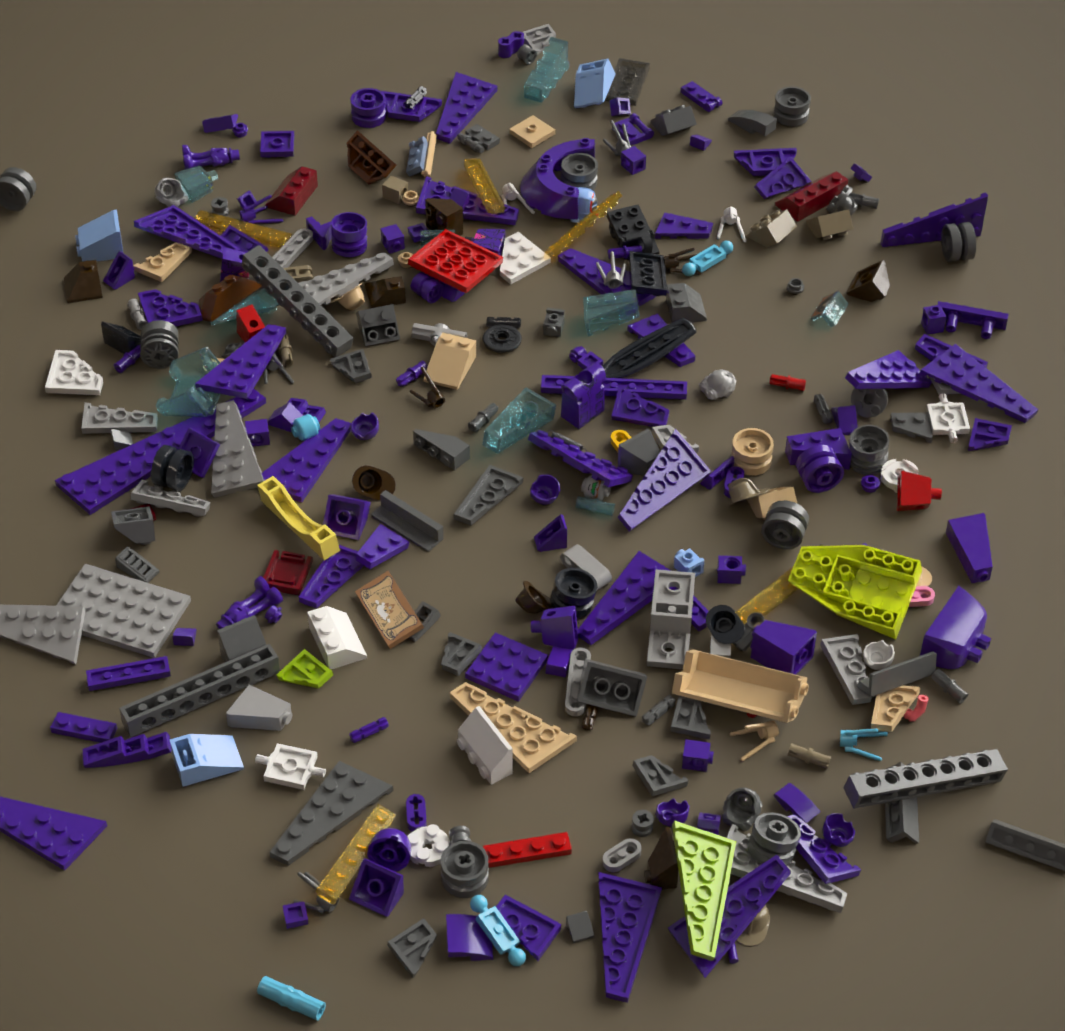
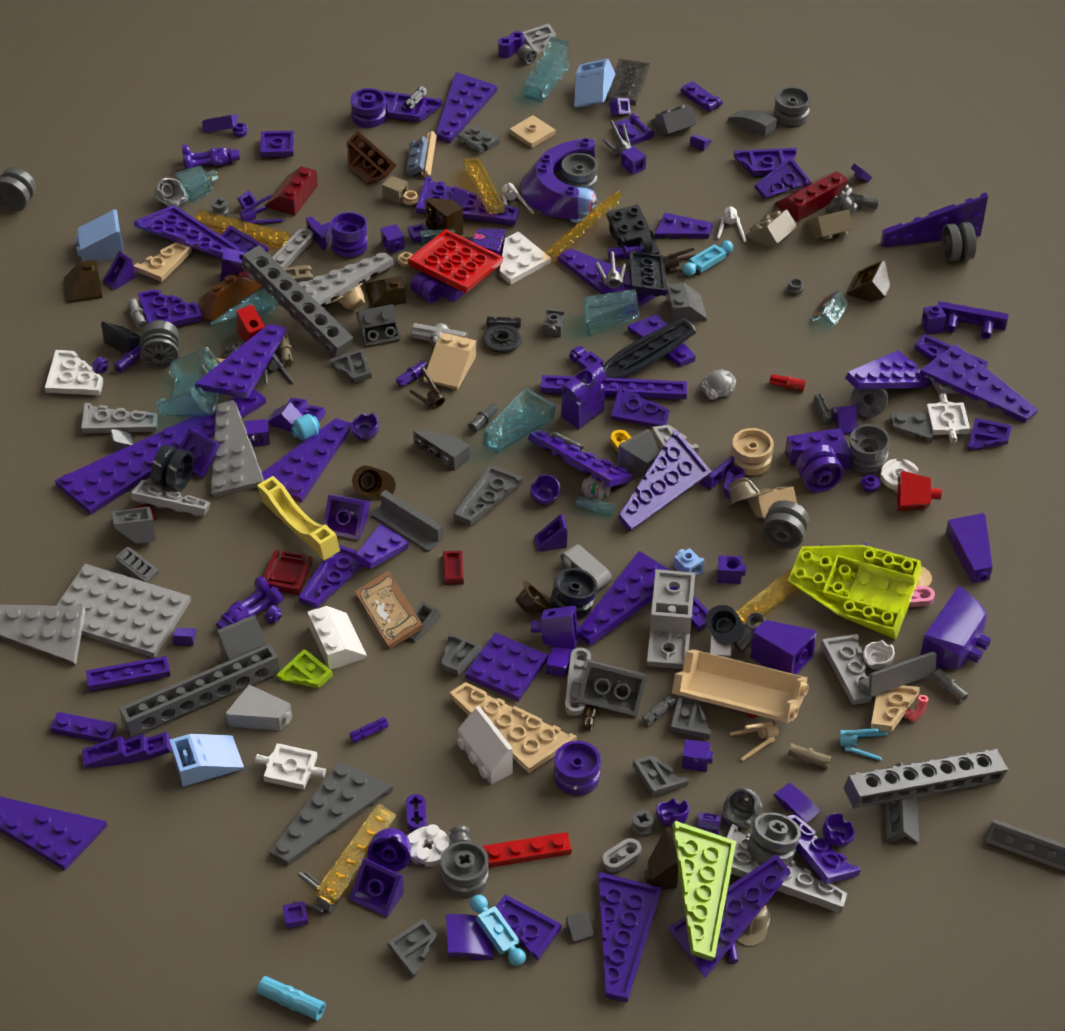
(100, 365): none -> dark purple plate
(453, 567): none -> dark red tile
(577, 767): none -> dark purple wheel

